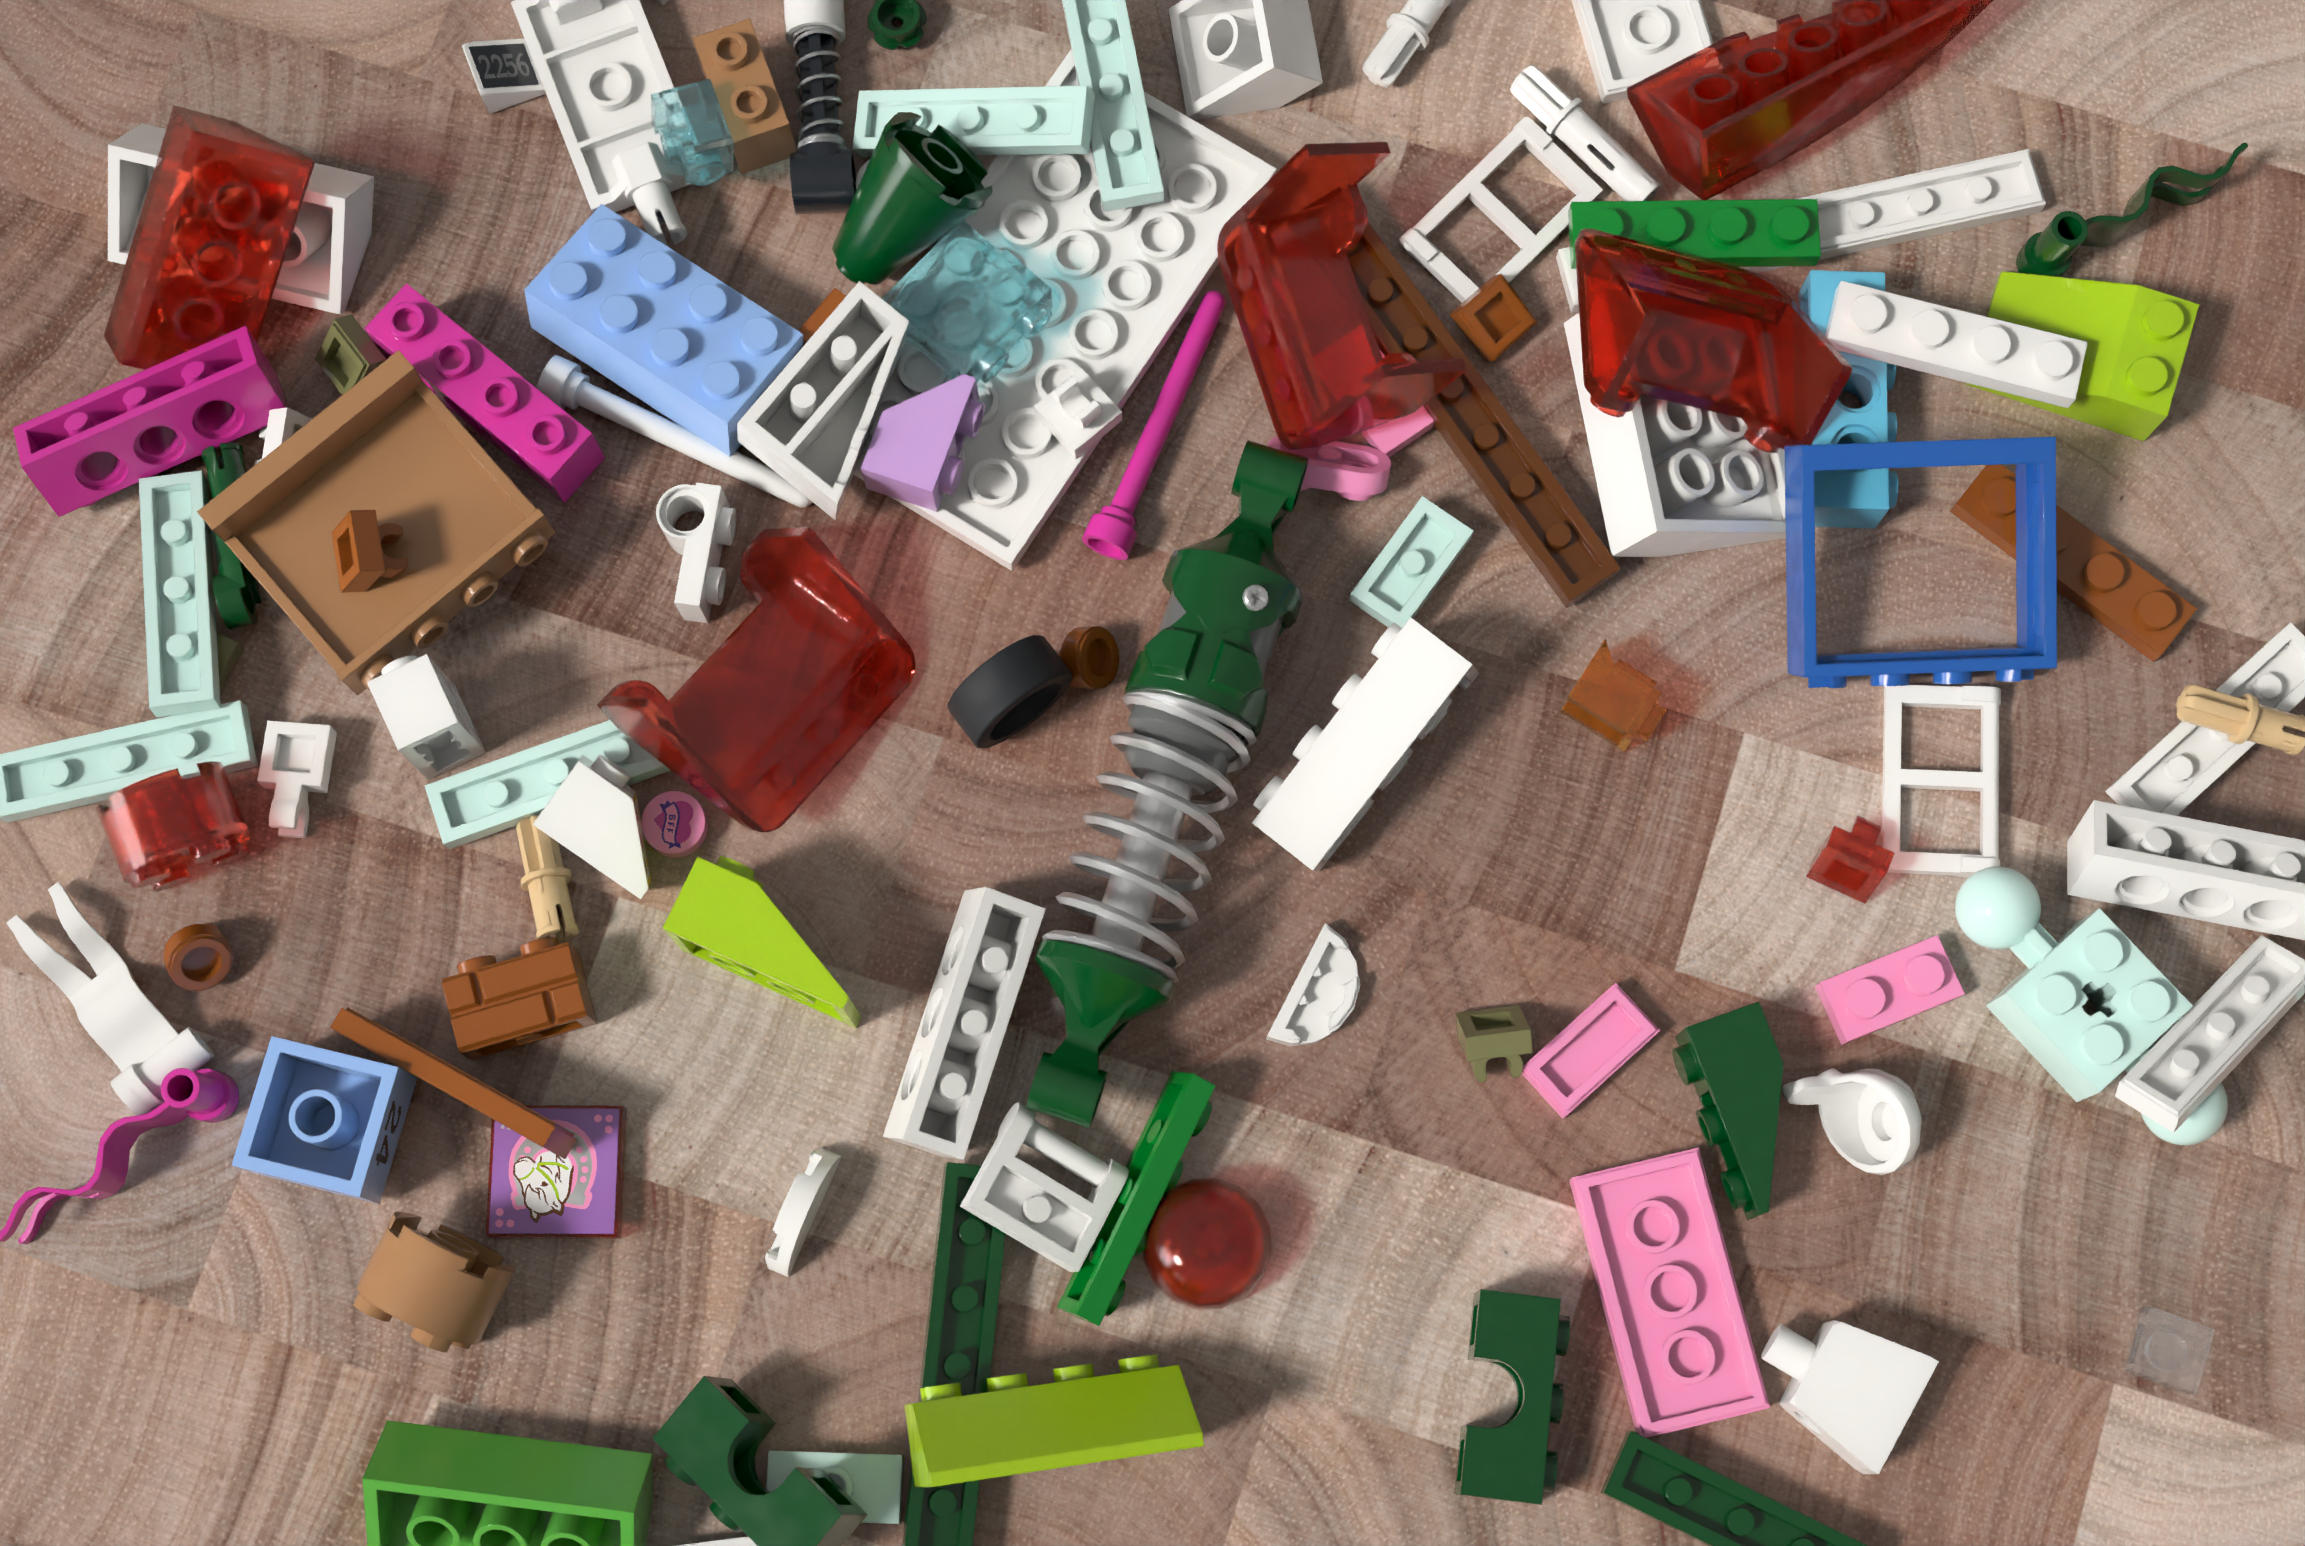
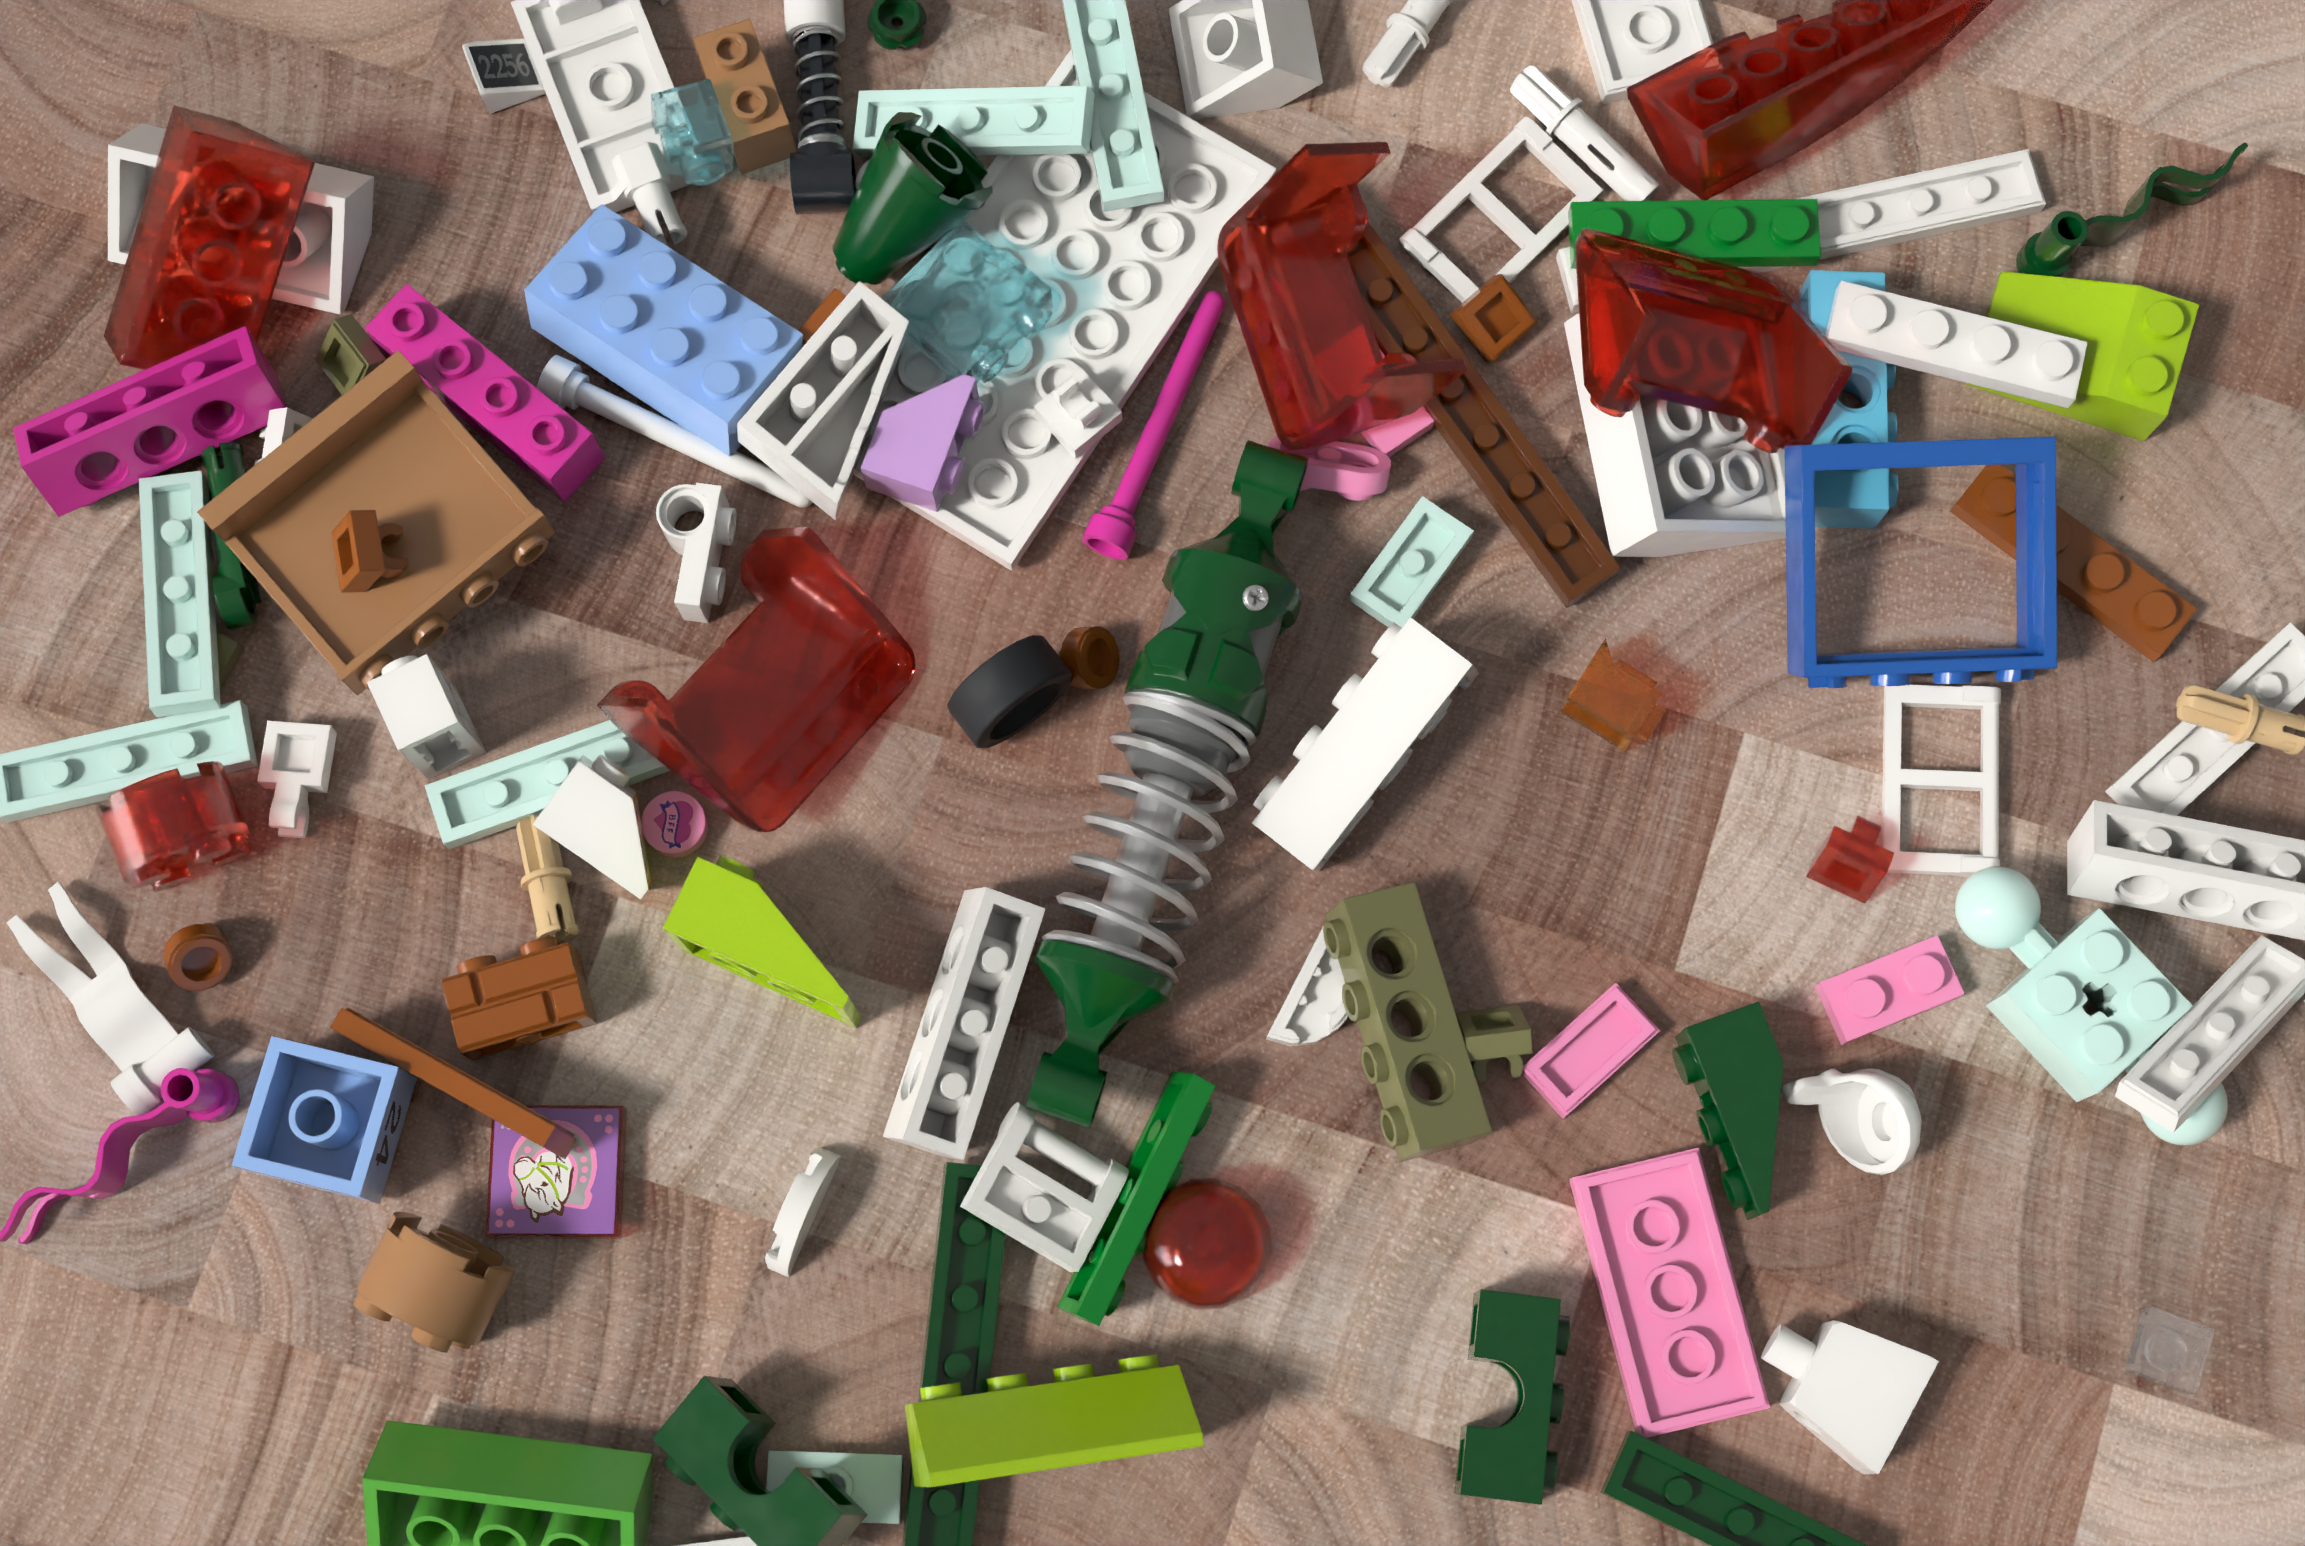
(1436, 1049): none -> olive brick

